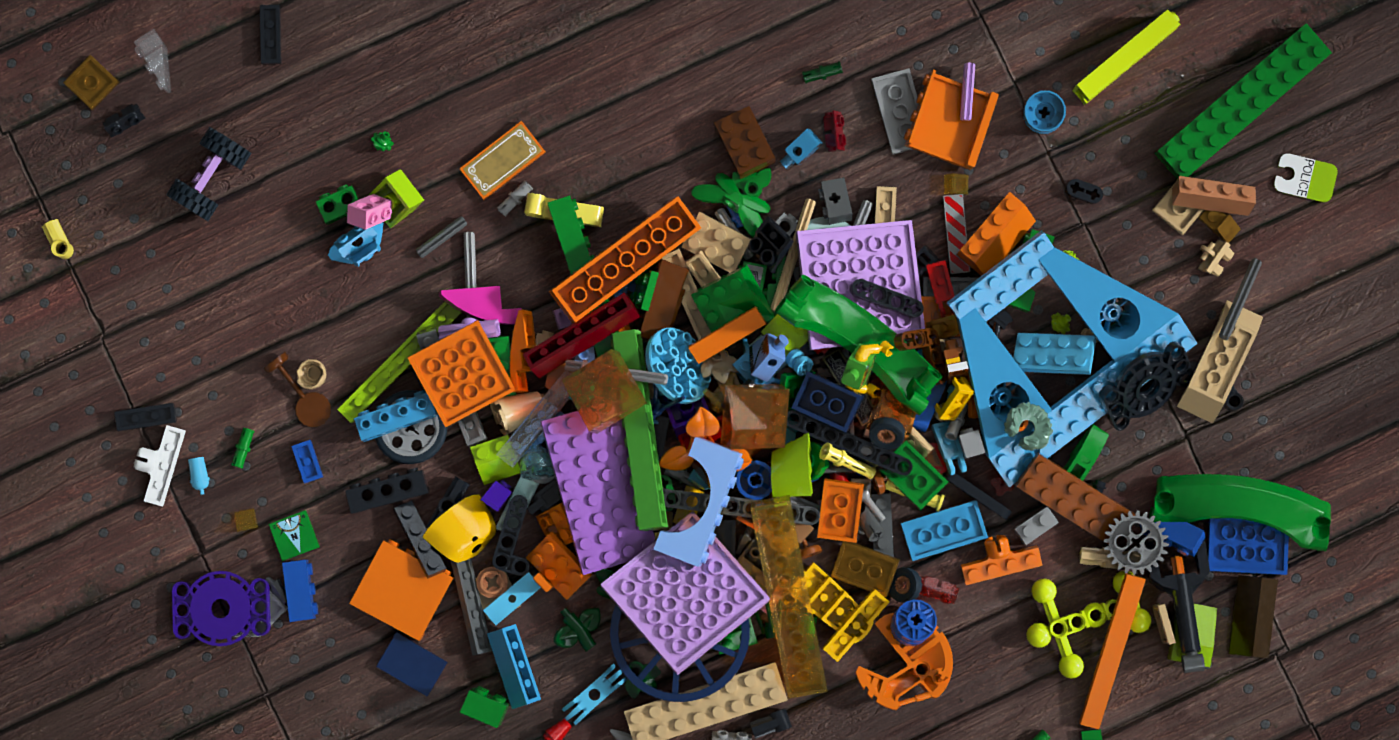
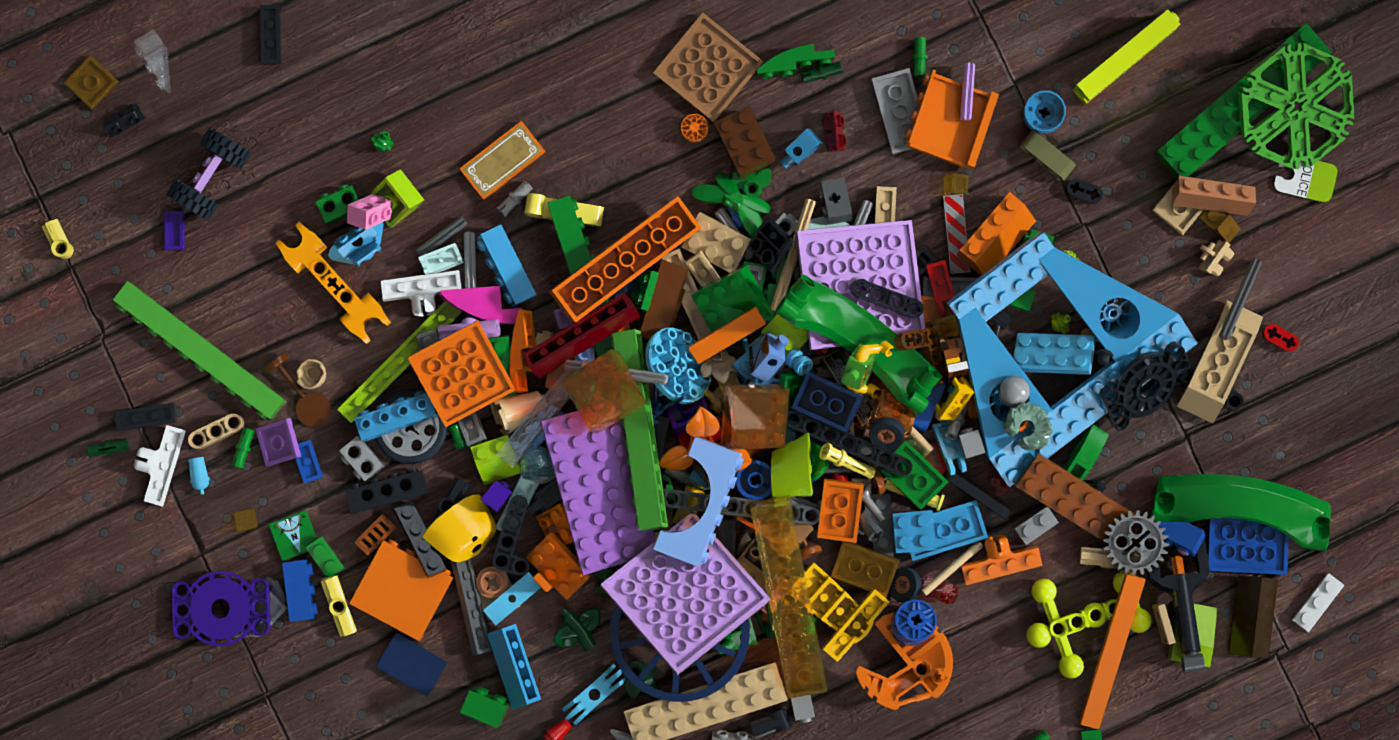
(96, 449): none -> dark green pin
(174, 230): none -> dark purple tile
(199, 350): none -> bright green brick
(206, 431): none -> tan beam
(278, 442): none -> medium lavender hinge
(309, 256): none -> light orange piece
(324, 556): none -> green plate
(343, 617): none -> light yellow piece
(359, 542): none -> dark orange slope
(365, 455): none -> light grey brick
(420, 289): none -> white plate
(441, 259): none -> light aqua hinge
(457, 436): none -> green pin
(506, 266): none -> dark azure brick
(694, 128): none -> orange wheel
(708, 67): none -> medium nougat plate
(786, 62): none -> green slope
(803, 708): none -> light grey brick
(913, 531): none -> dark azure brick
(919, 57): none -> green pin
(951, 568): none -> tan bar
(1014, 391): none -> light grey hair
(1047, 155): none -> olive beam
(1104, 356): none -> black piece
(1278, 342): none -> red beam
(1309, 111): none -> bright green plate
(1318, 602): none -> white plate

